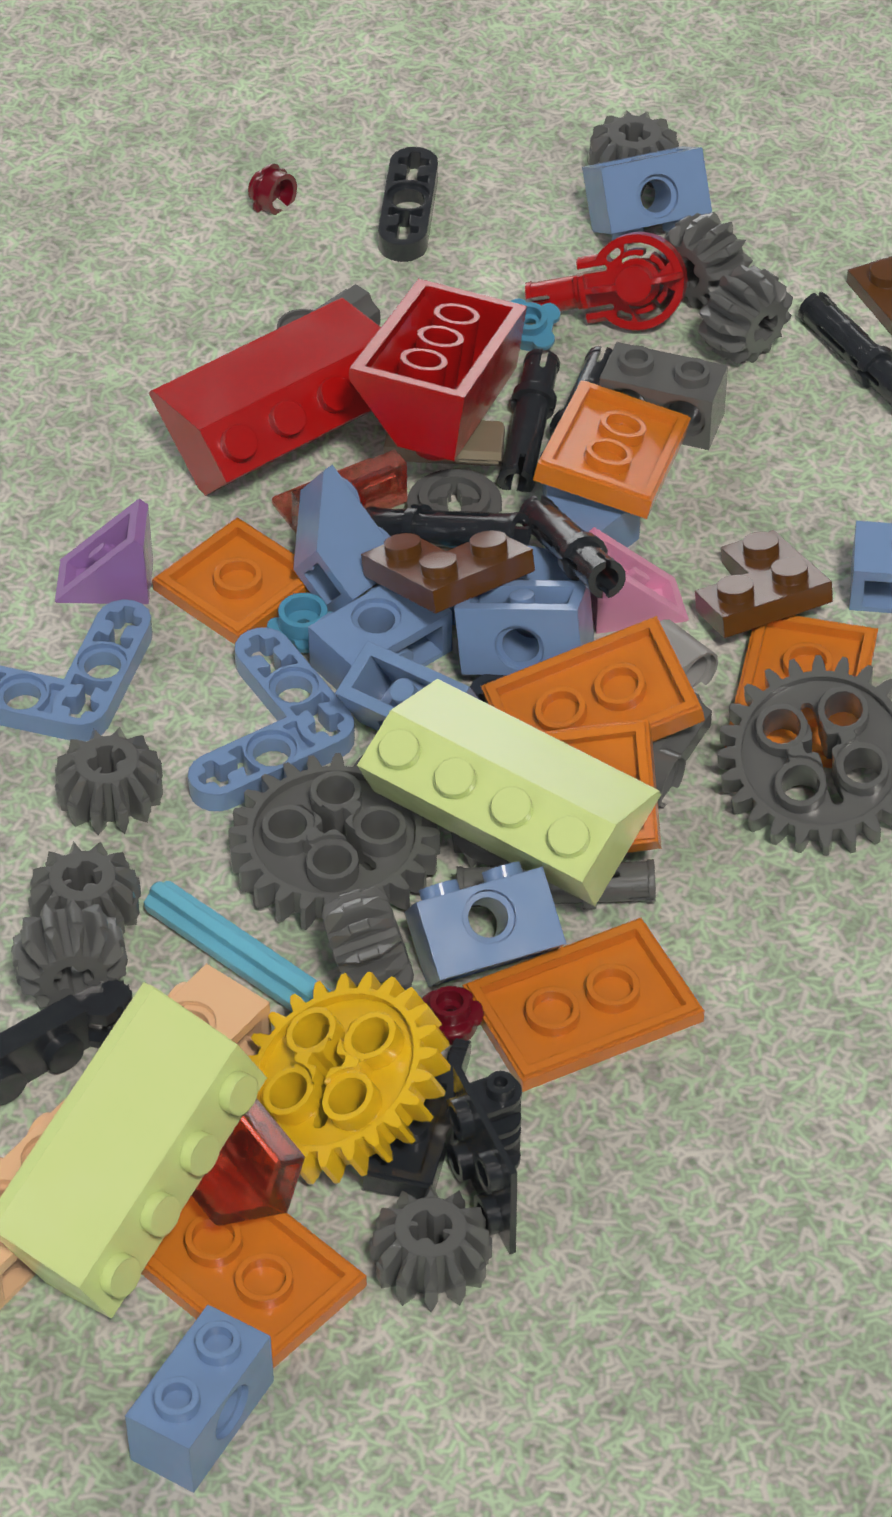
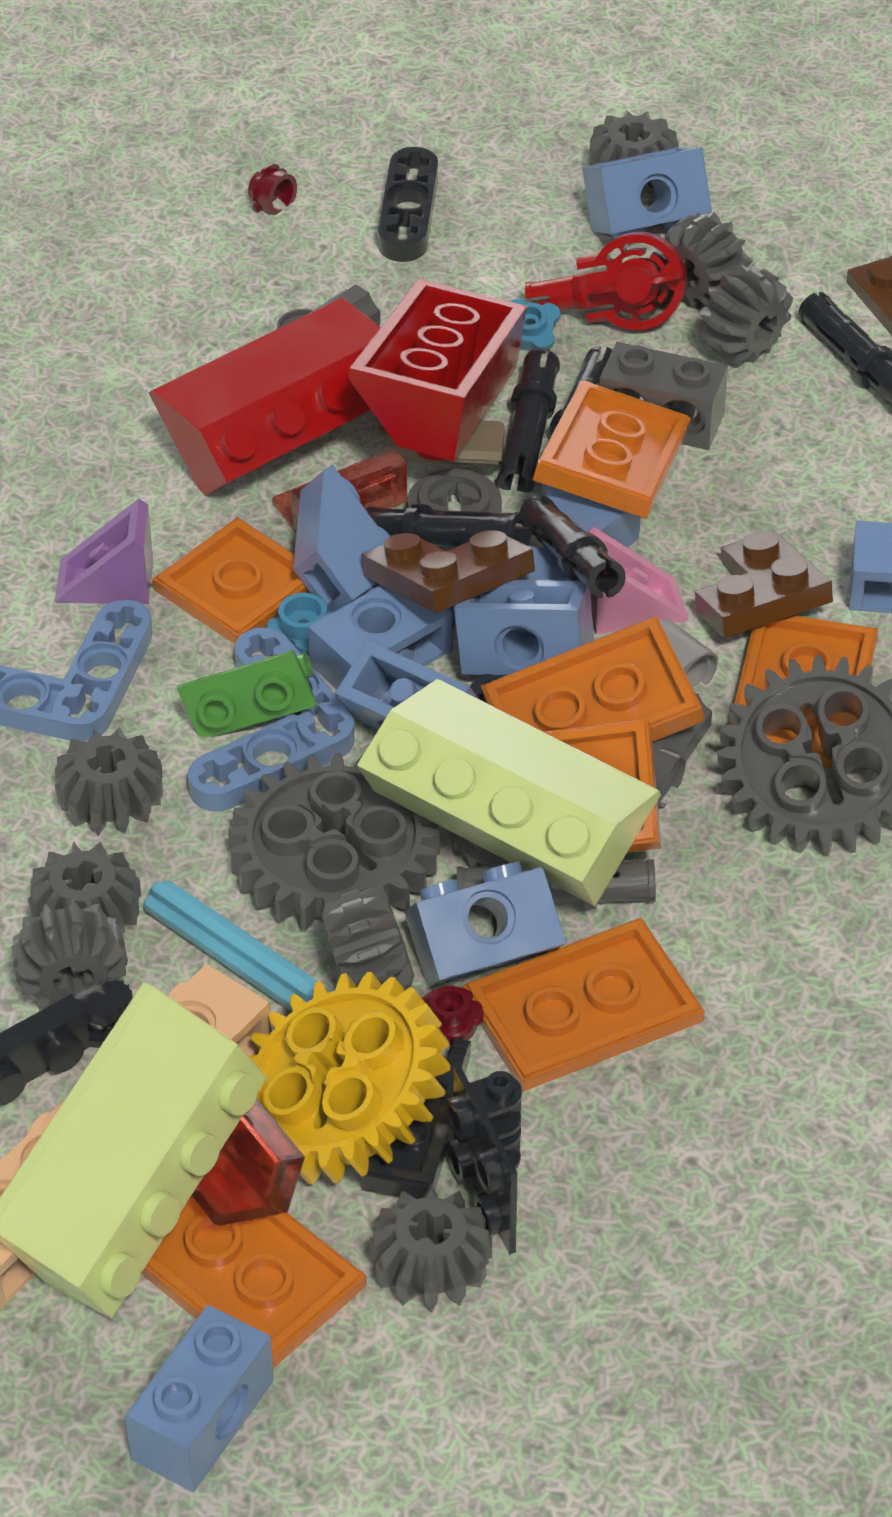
(249, 694): none -> bright green hinge

